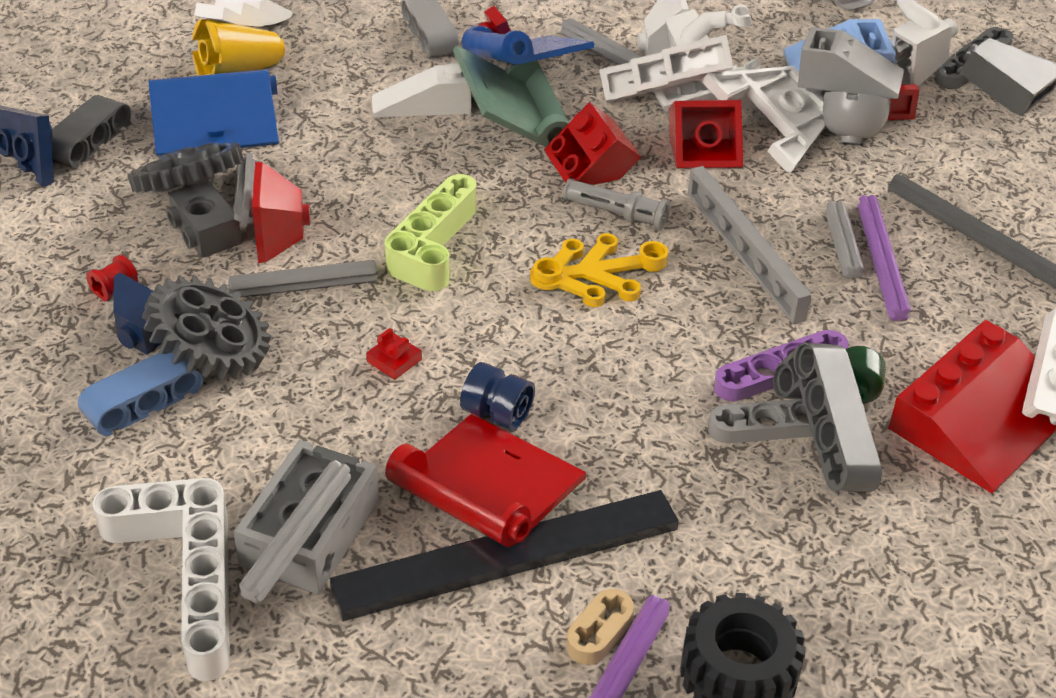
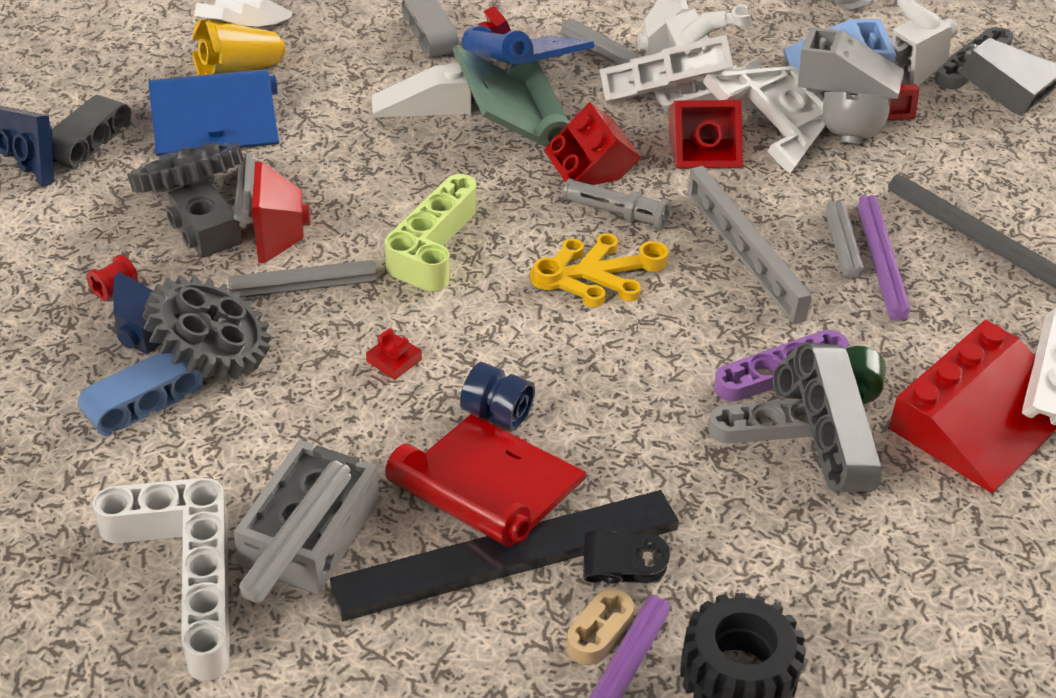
(618, 557): none -> black piece

